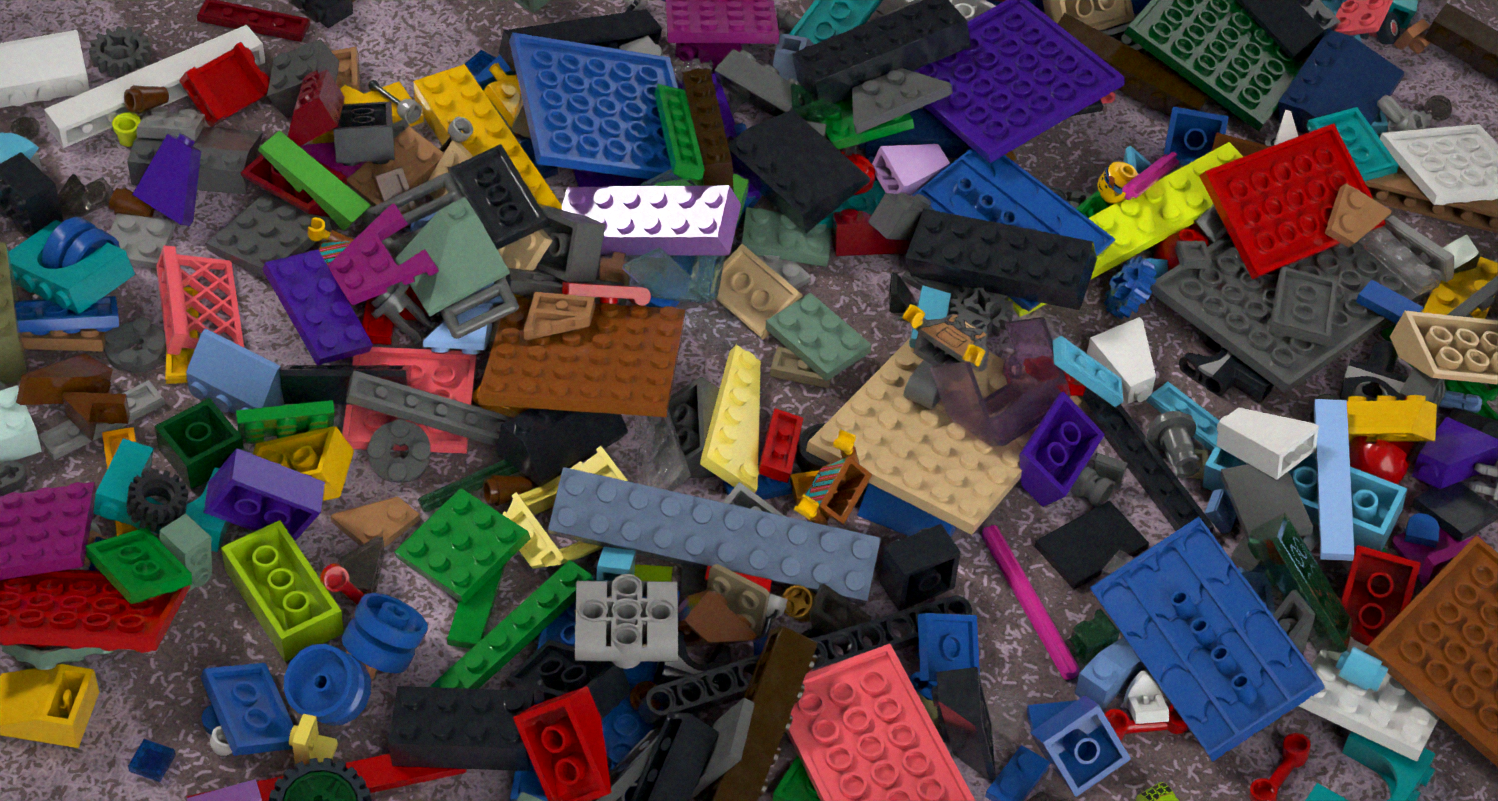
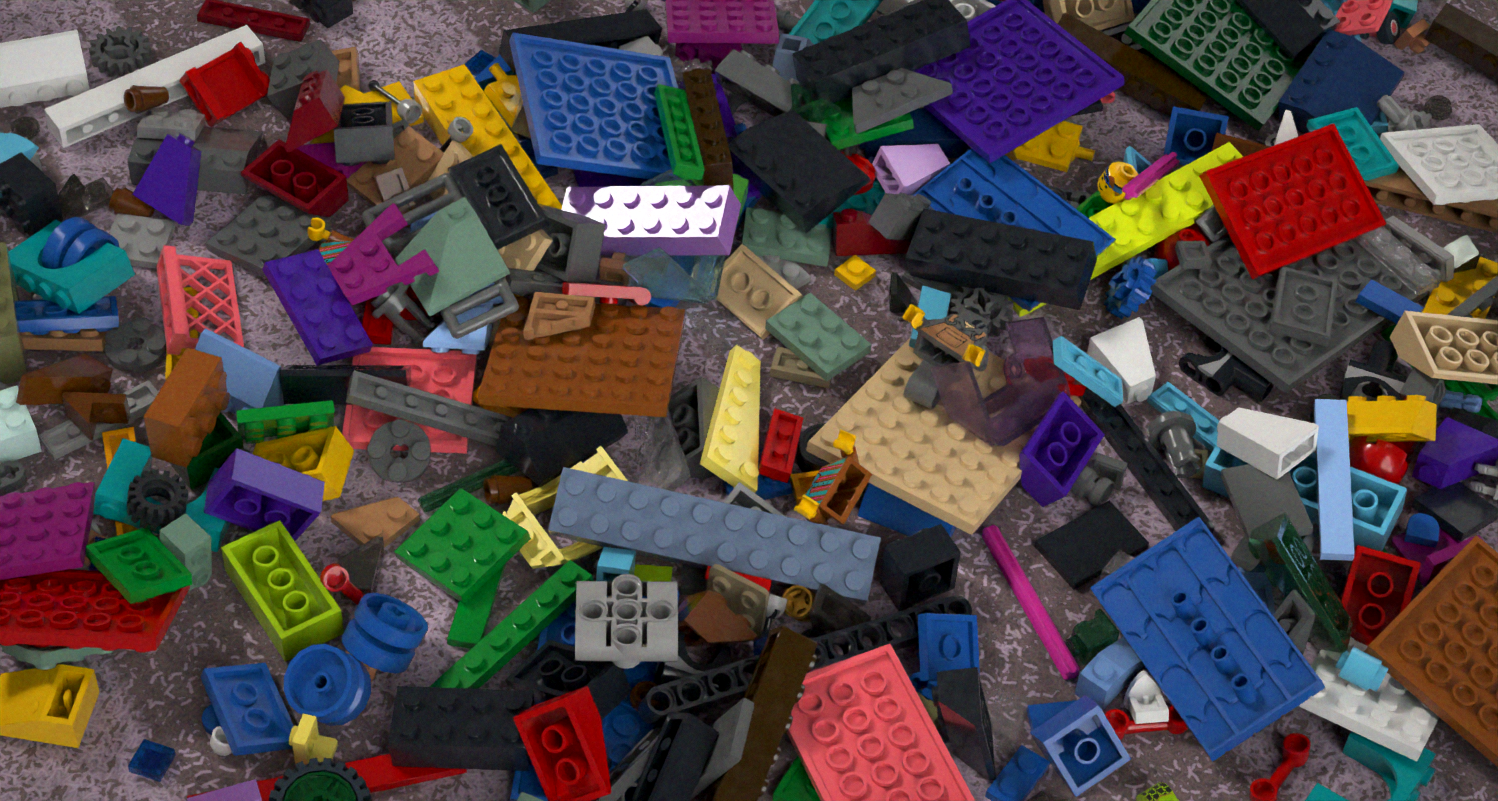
(126, 128): neon yellow piece -> none
(186, 407): none -> dark orange brick
(306, 173): bright green slope -> none
(855, 272): none -> yellow plate
(1055, 147): none -> yellow plate
(1221, 511): medium blue tile -> none
(1354, 215): medium nougat wing -> none

